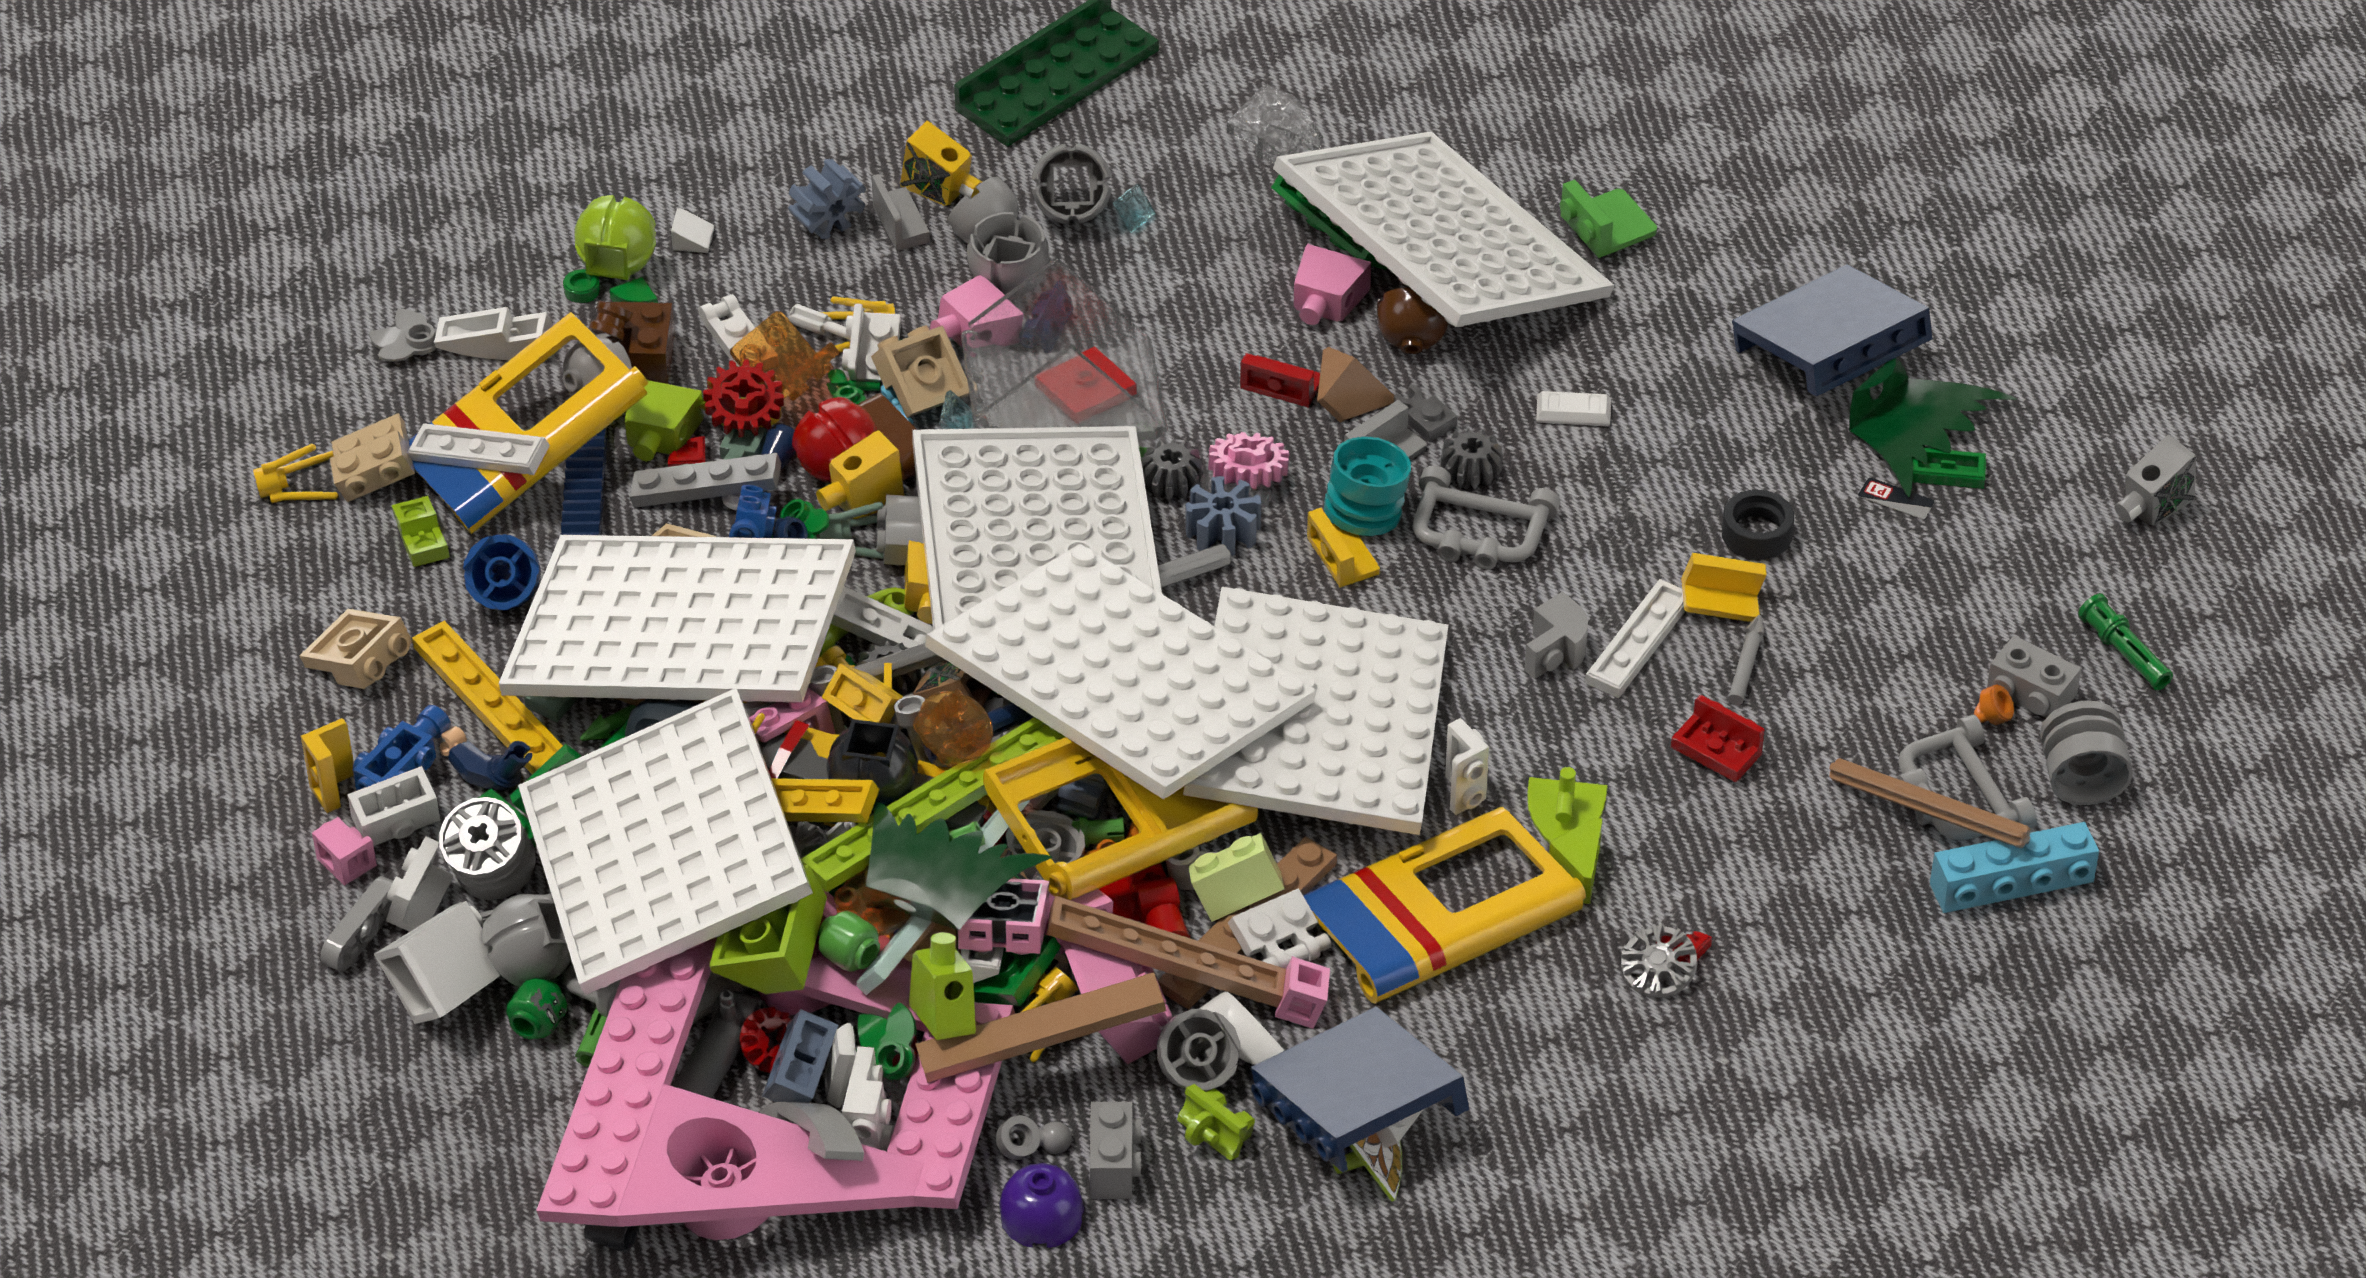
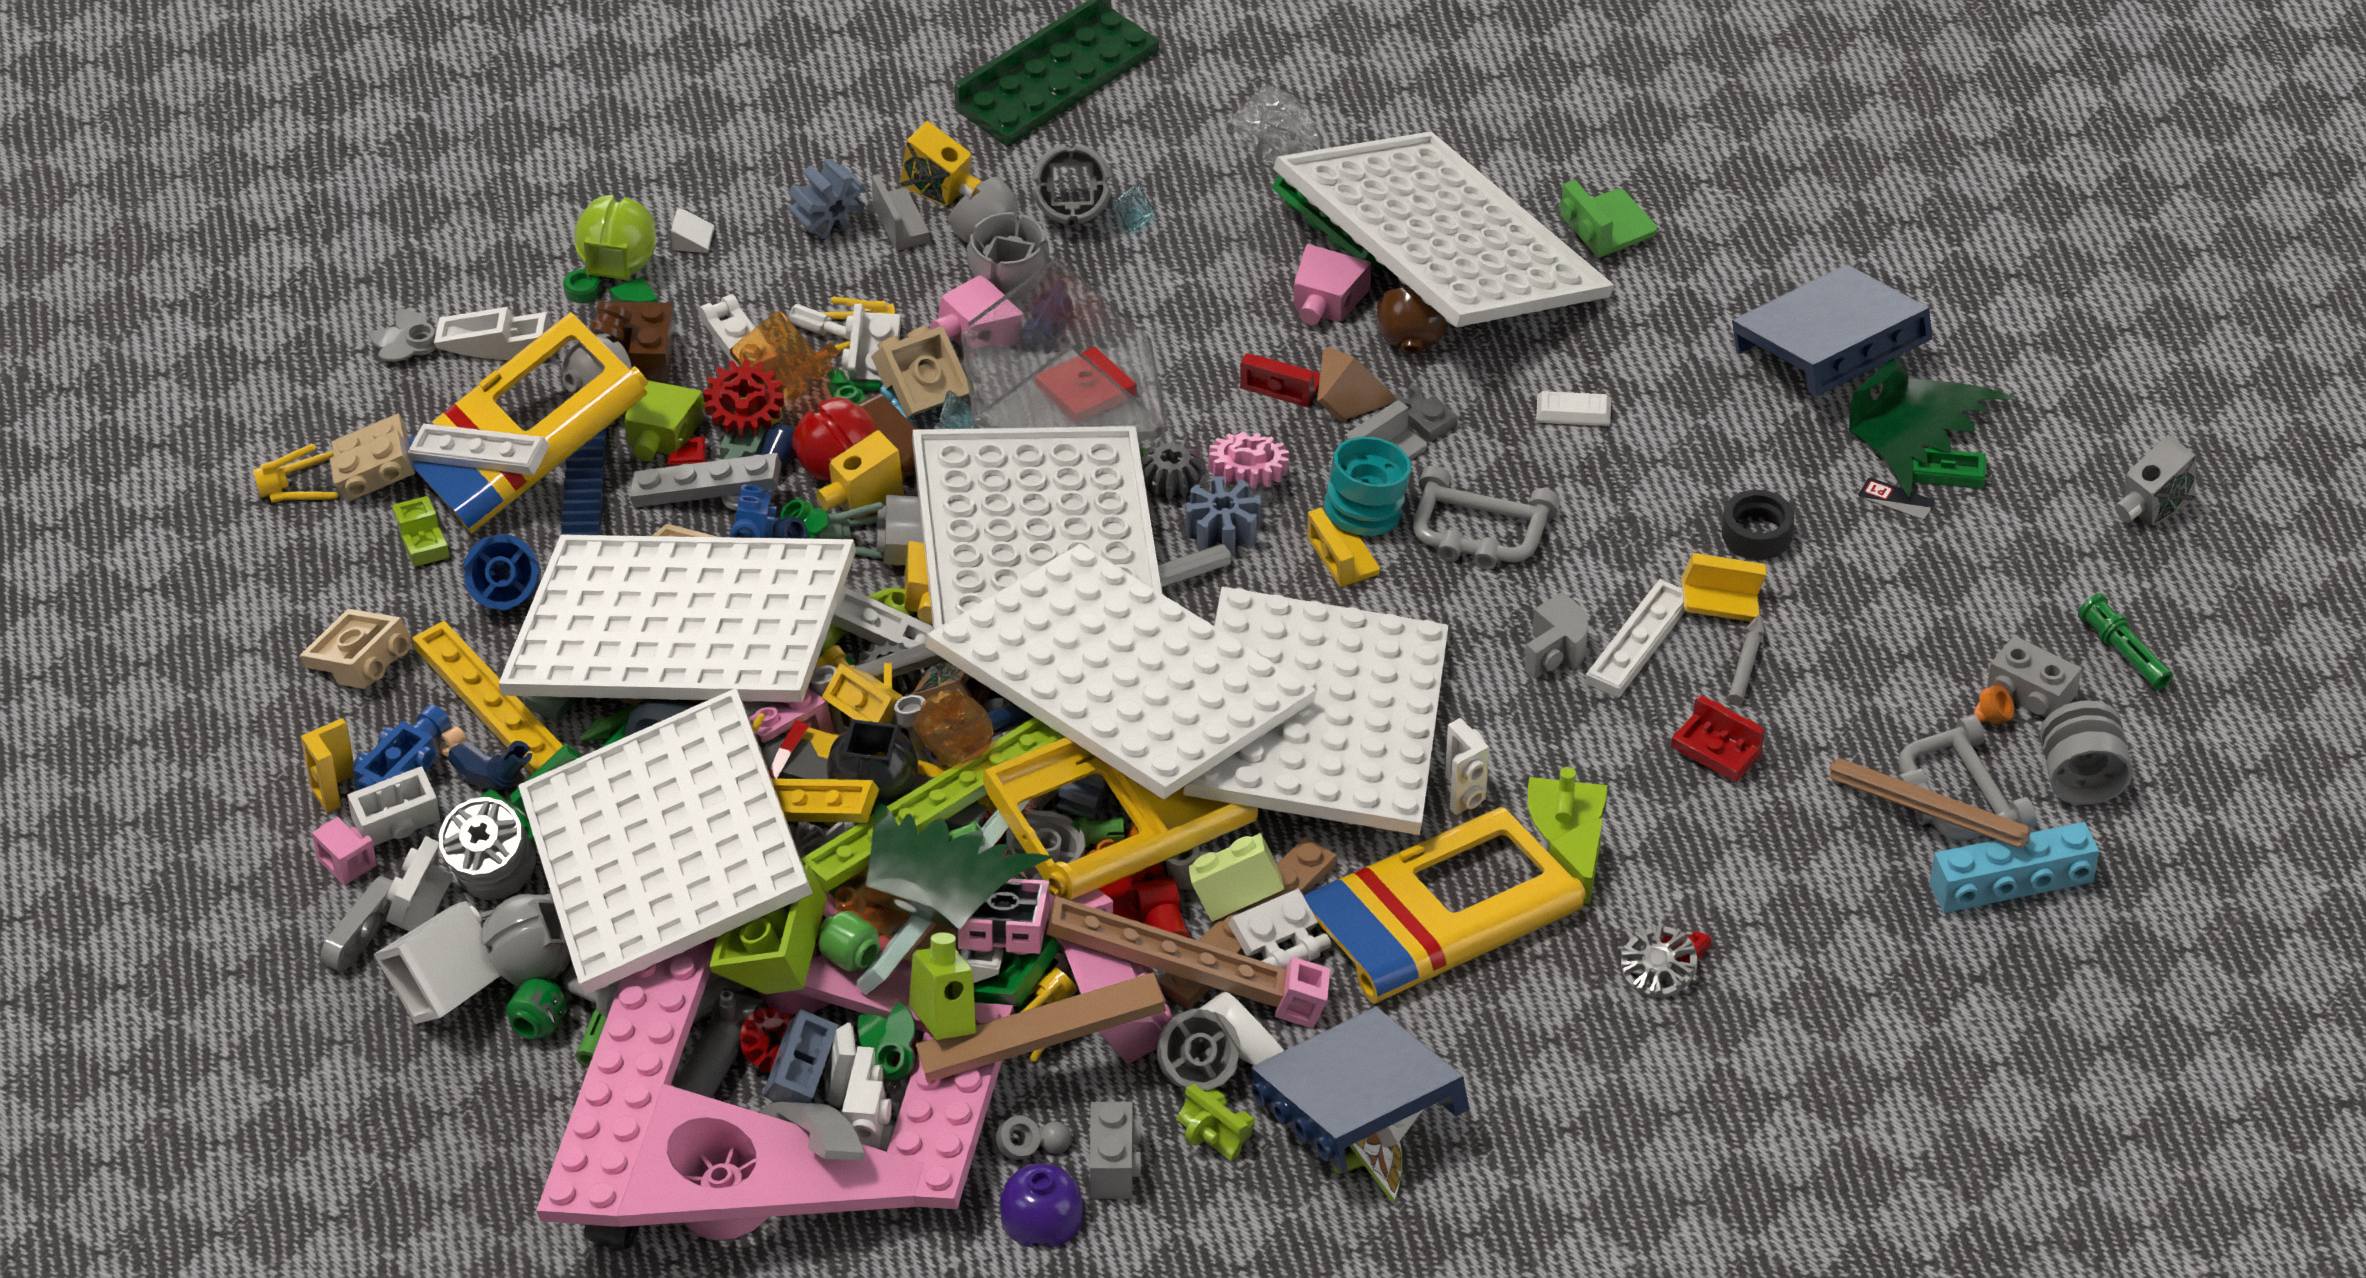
(1472, 458): flat silver gear -> none

